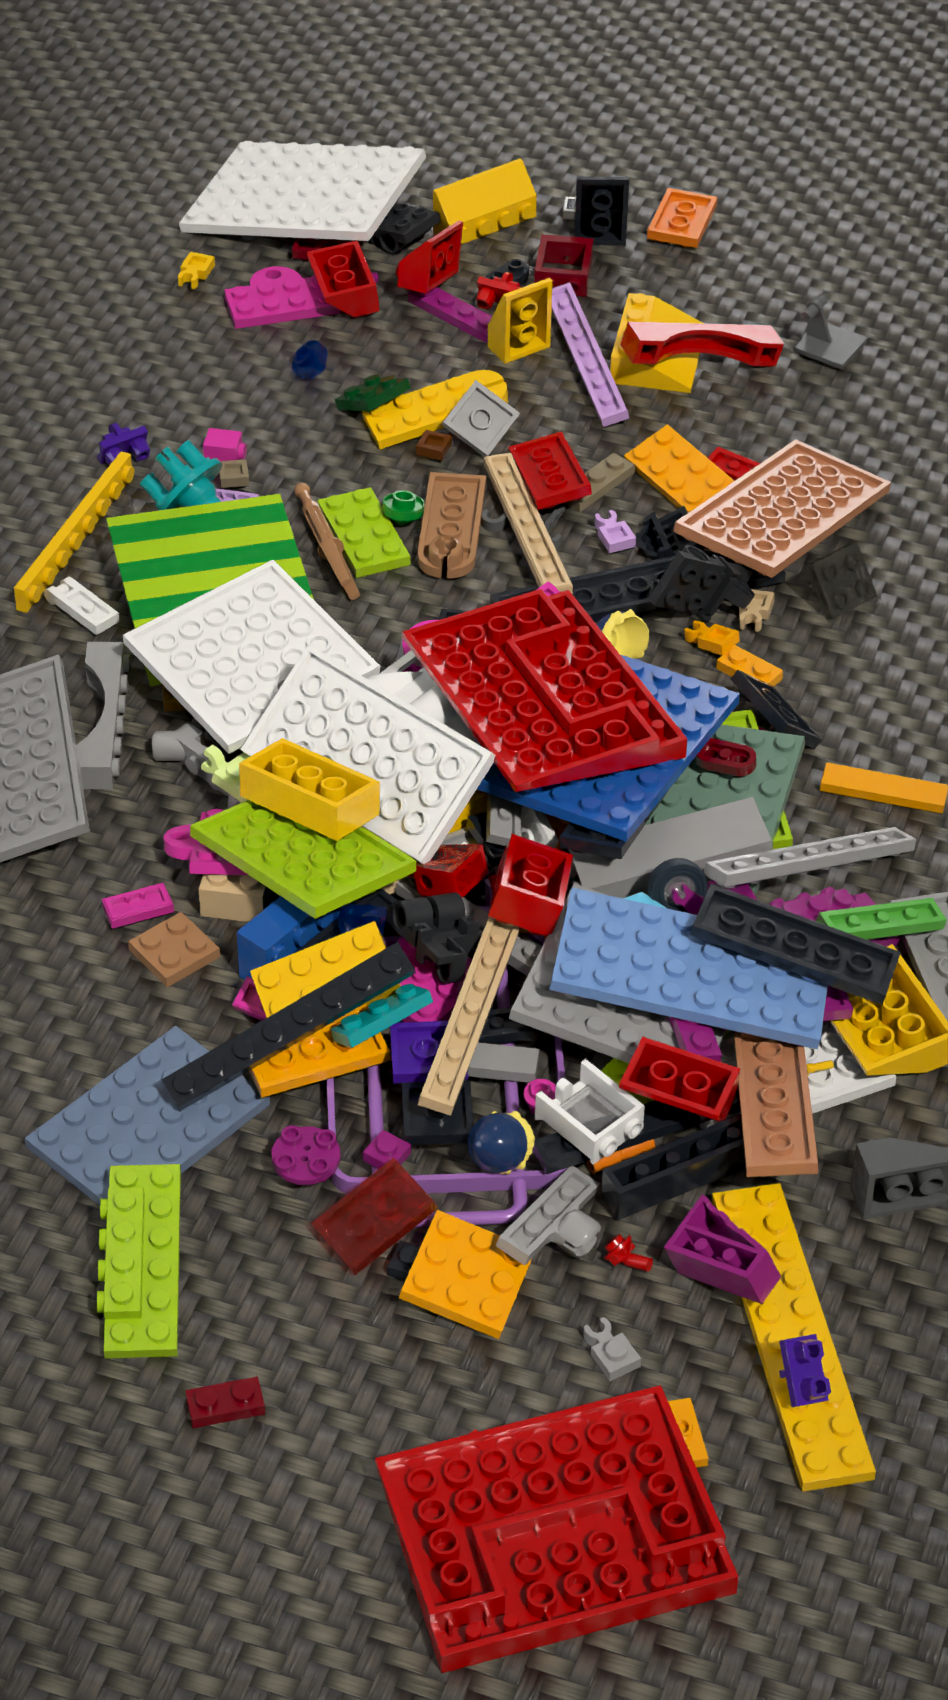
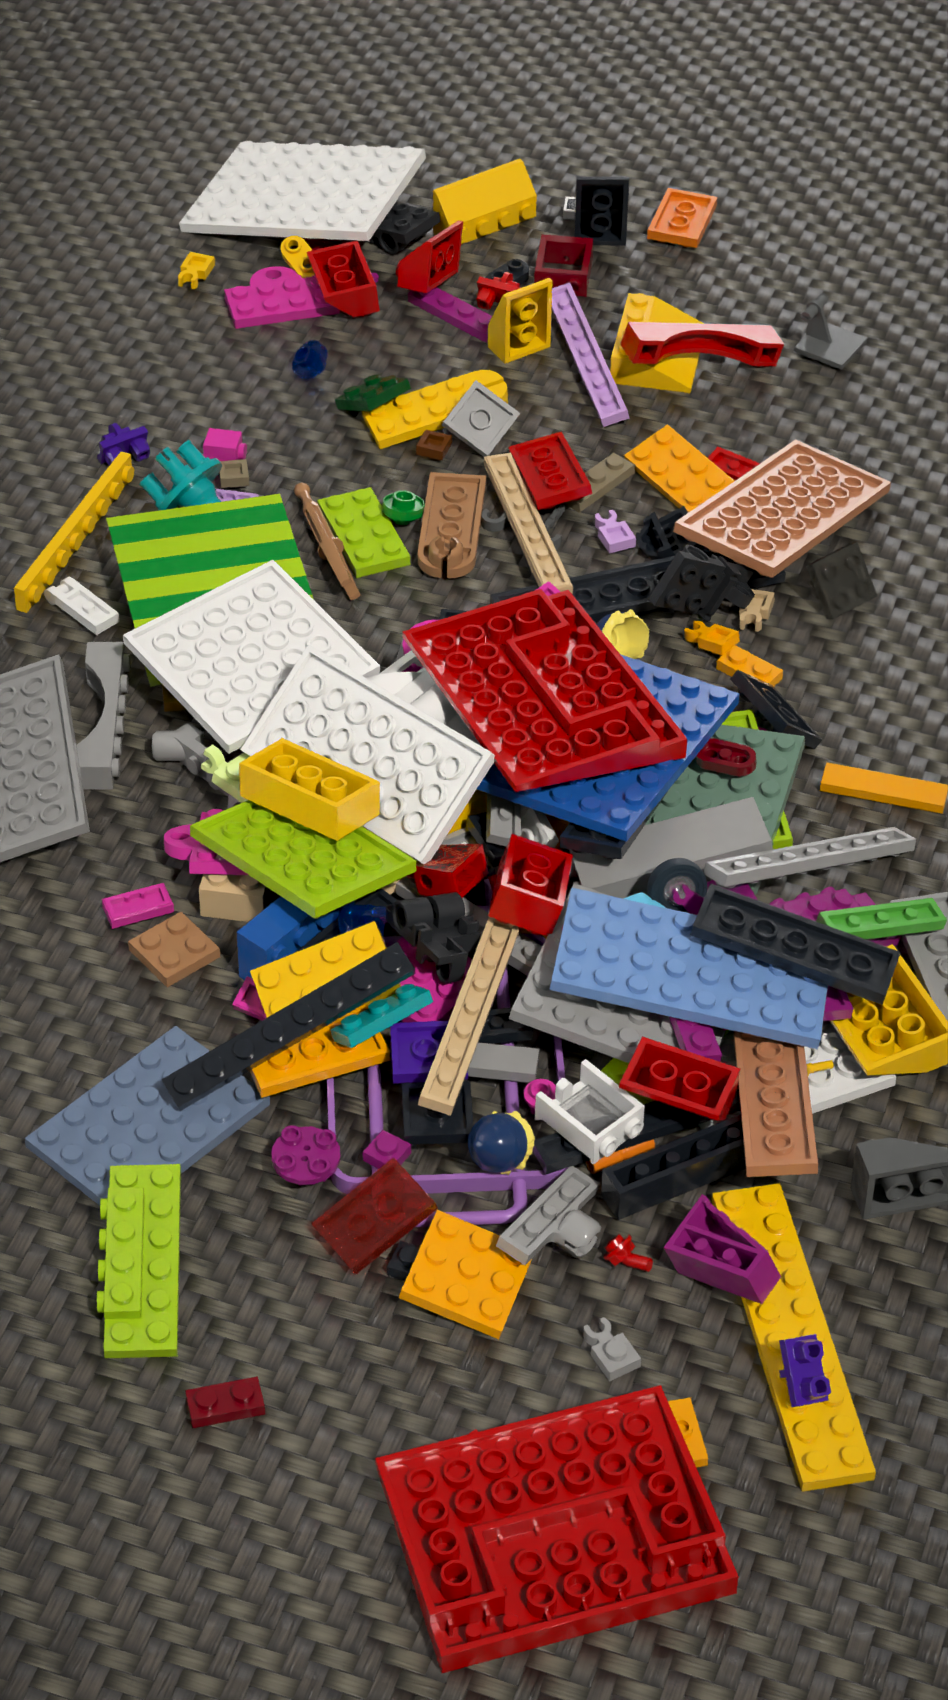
(297, 257): none -> yellow plate

